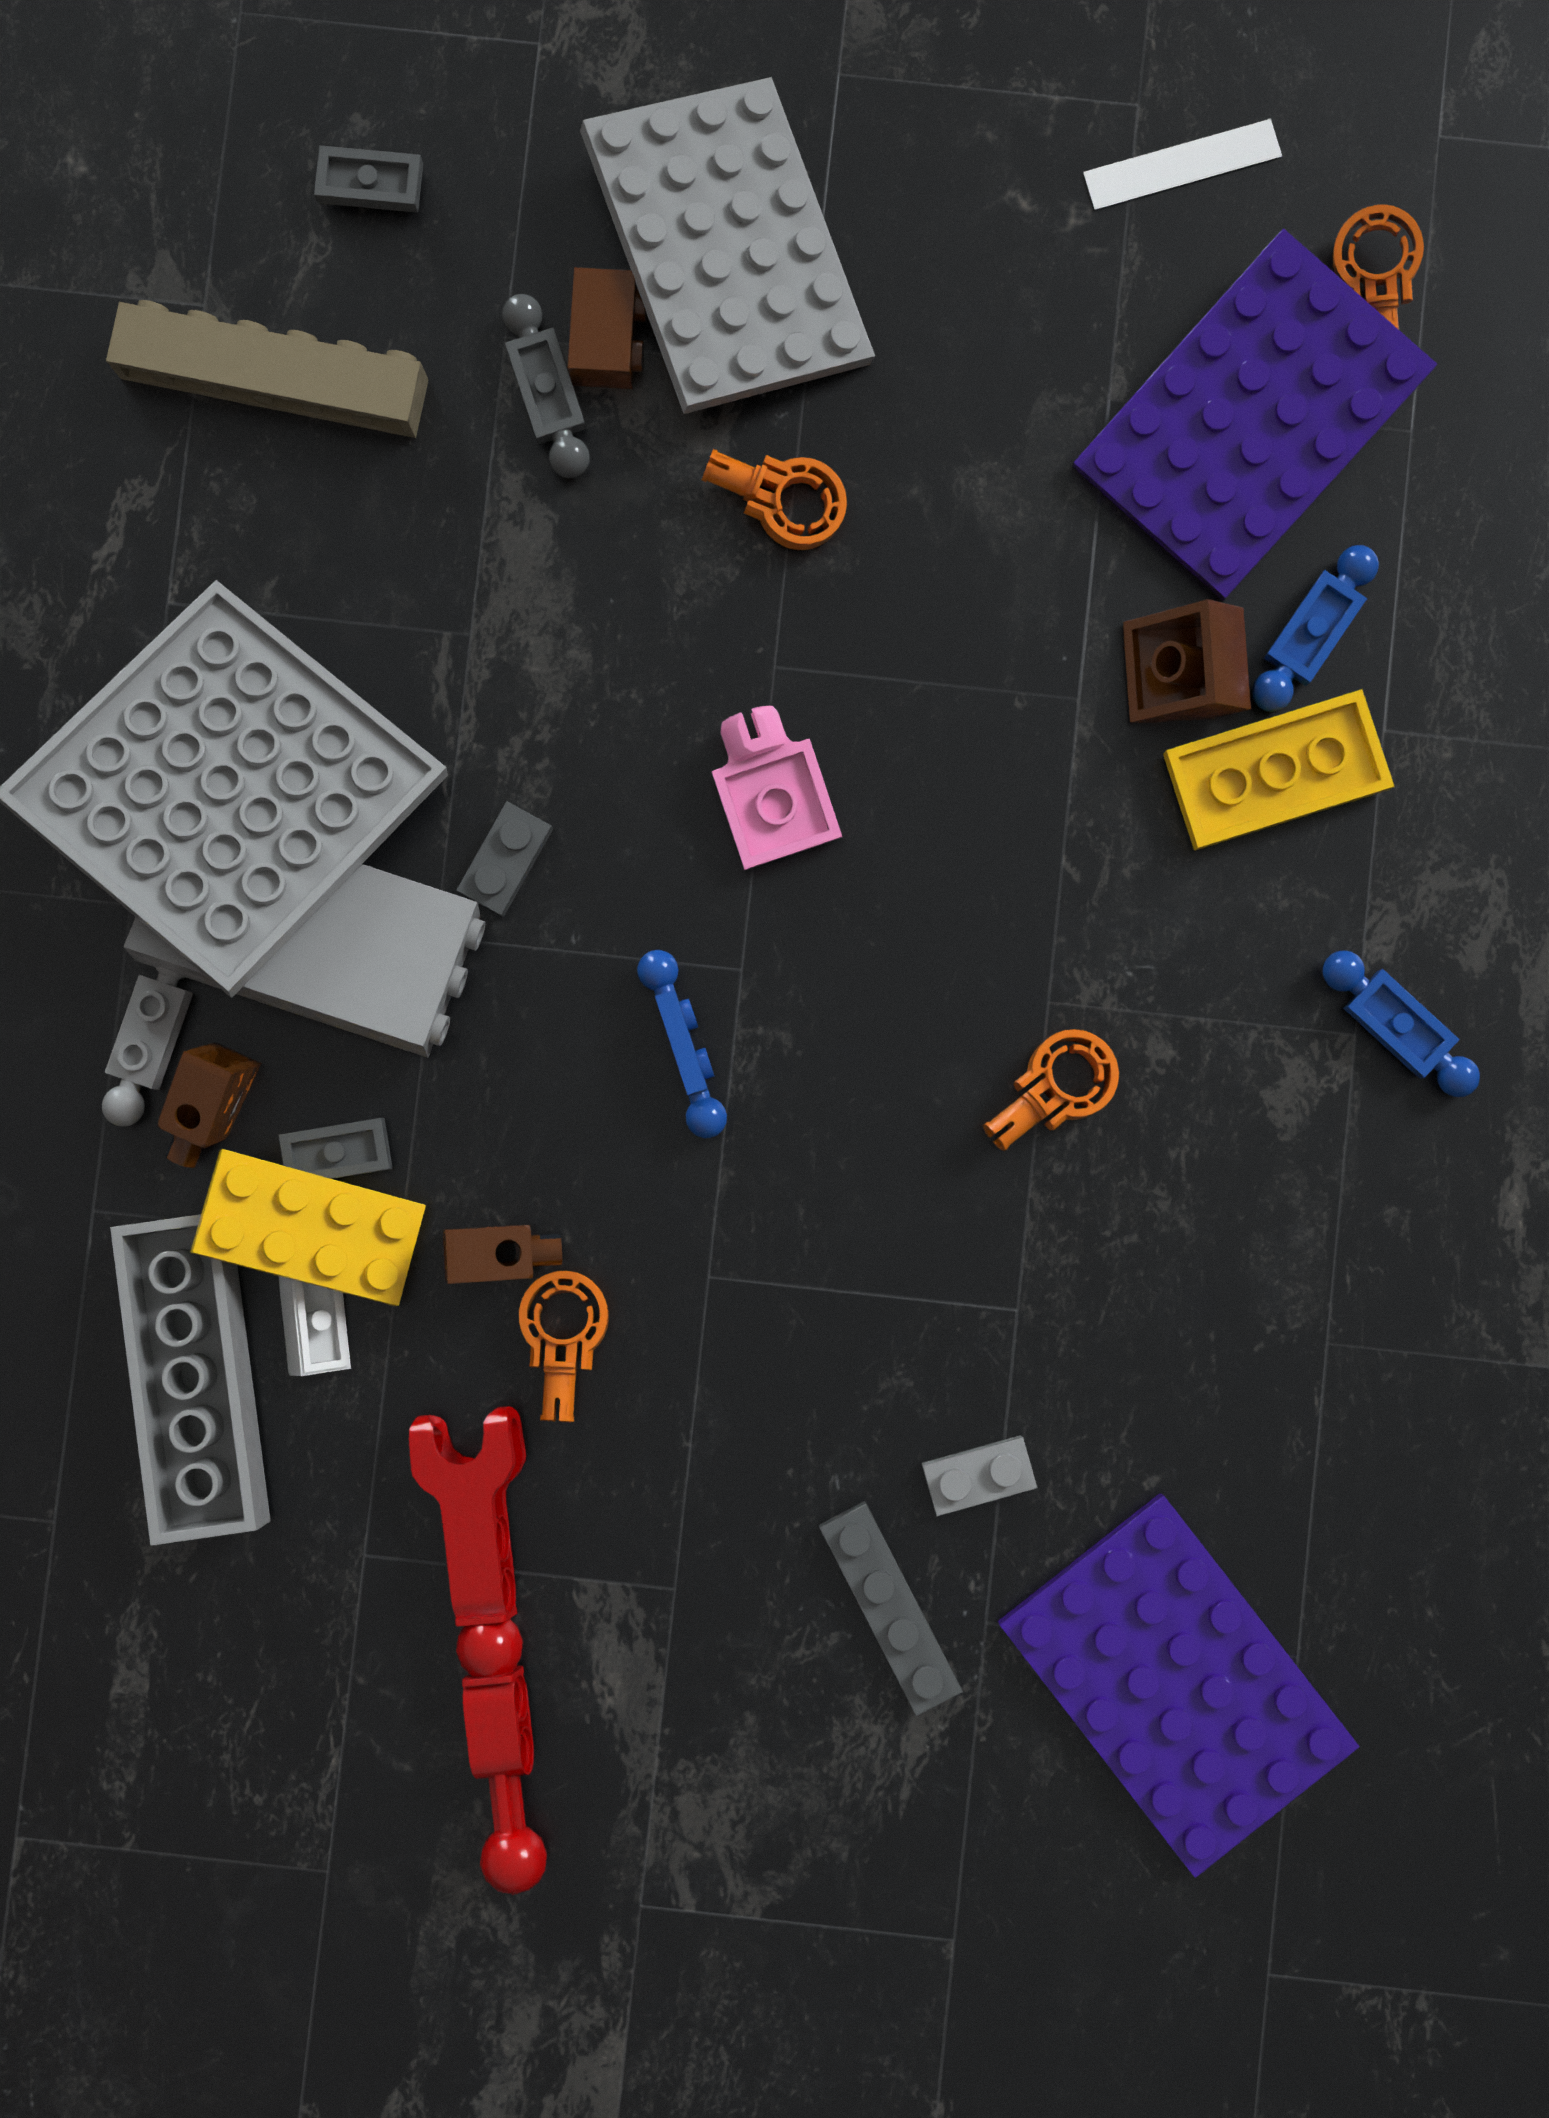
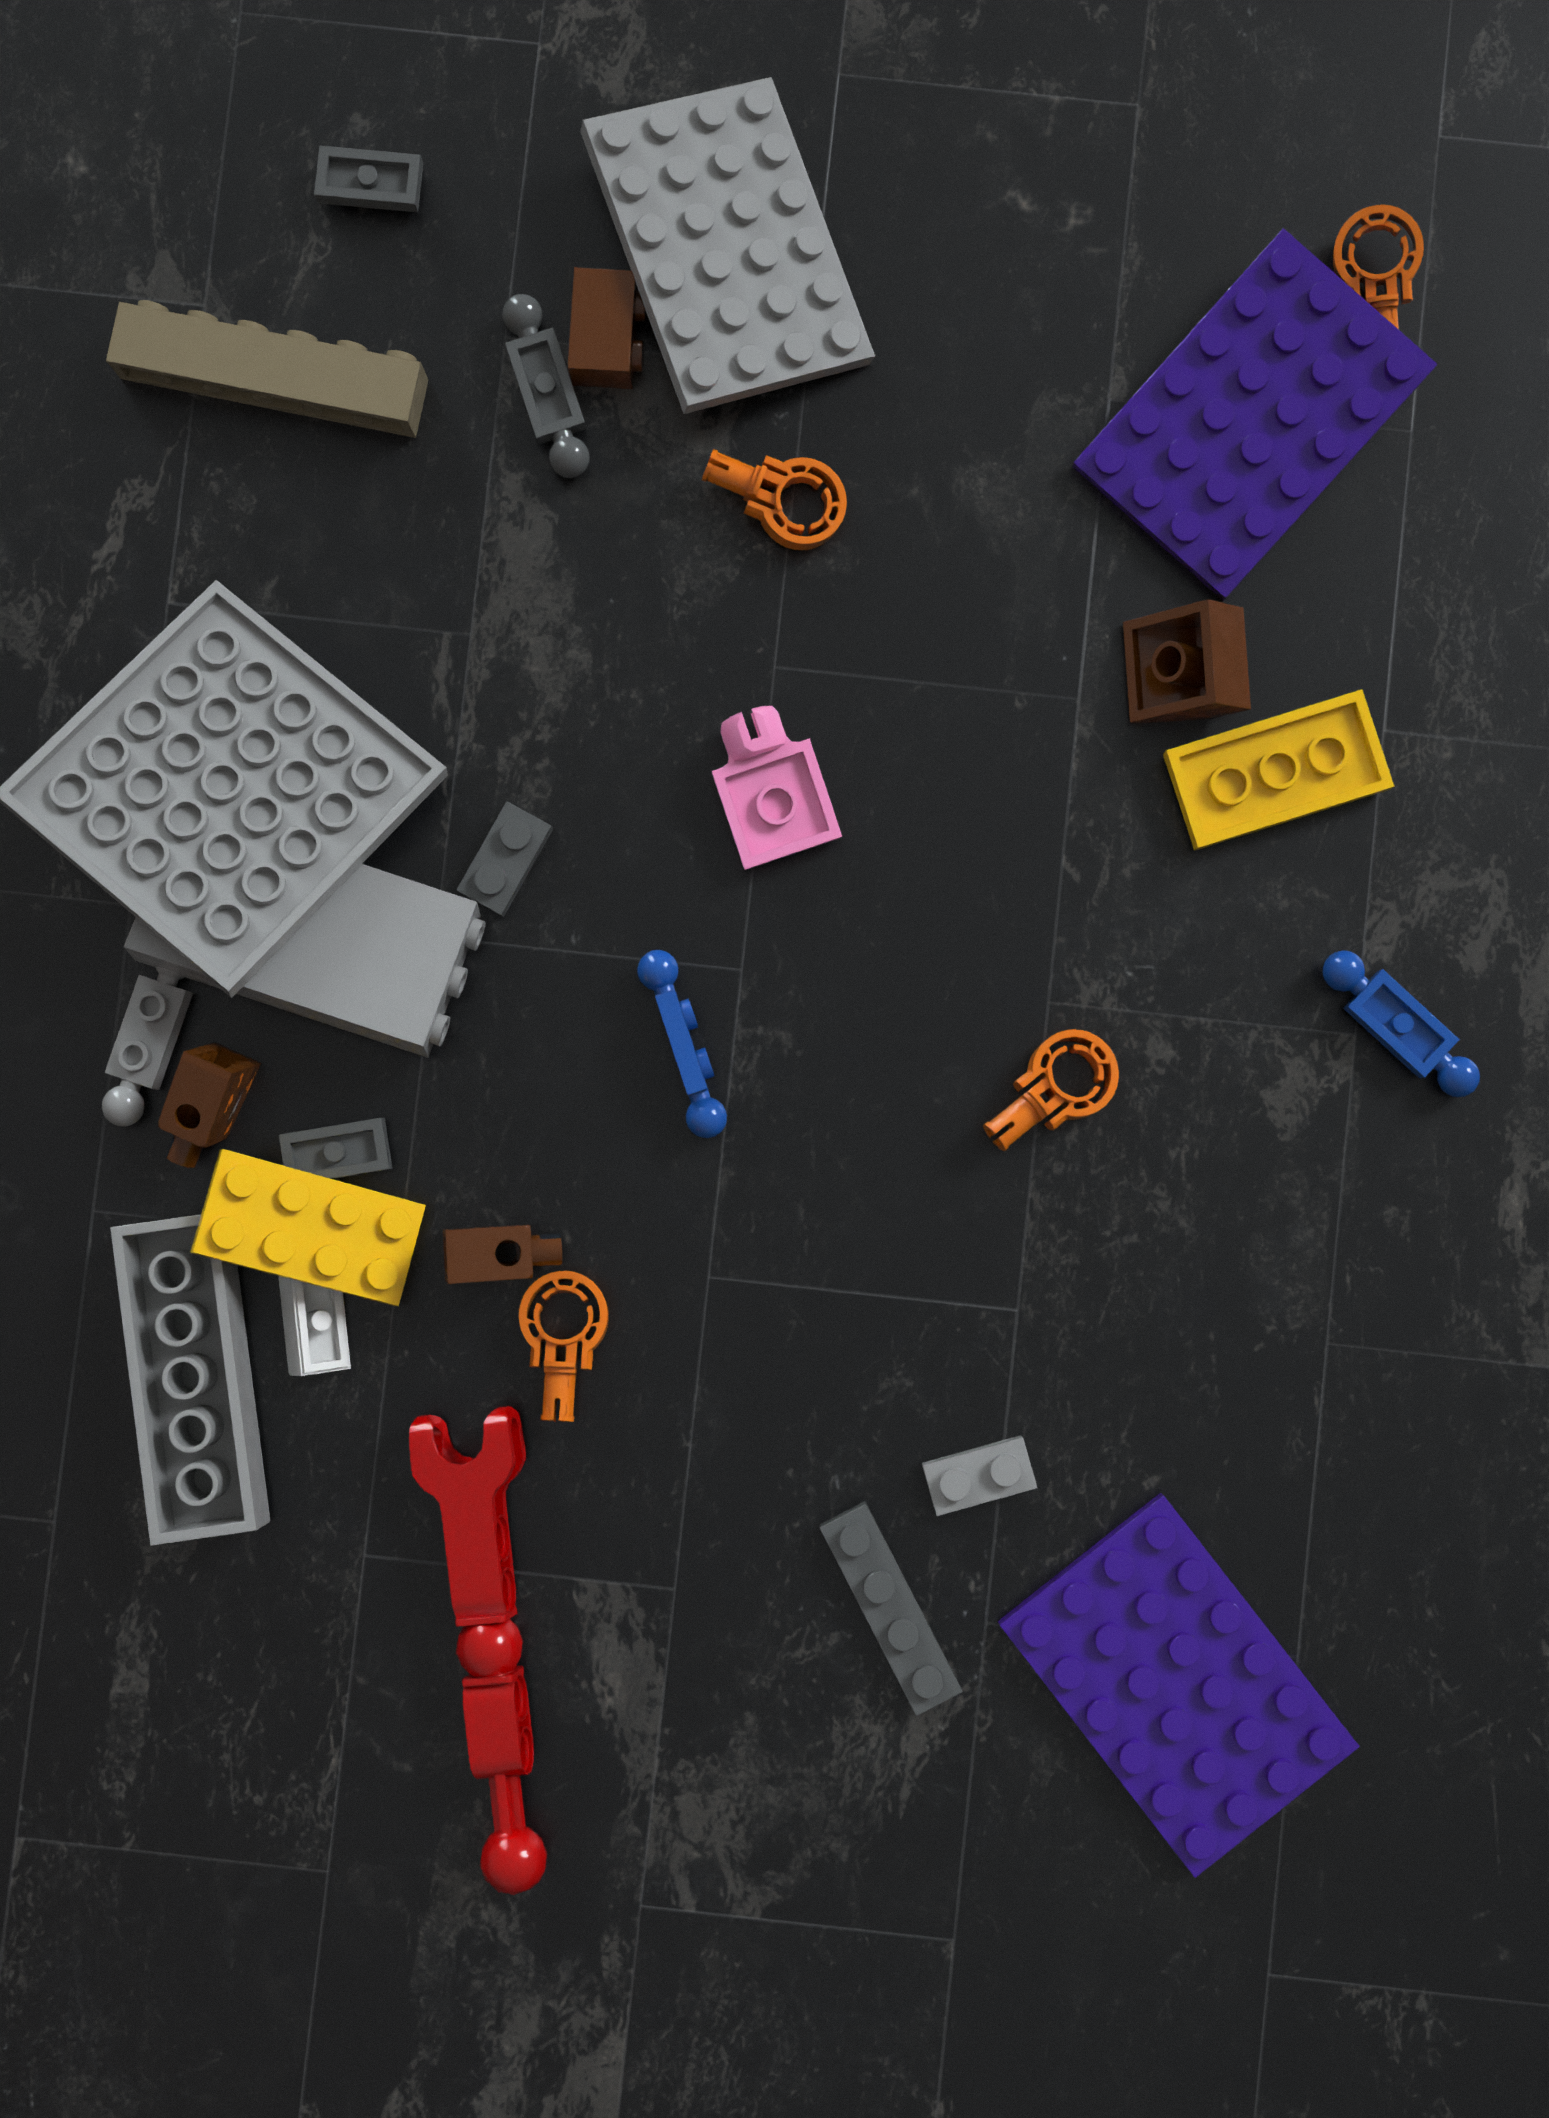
(1182, 164): white sticker -> none
(1315, 628): blue plate -> none

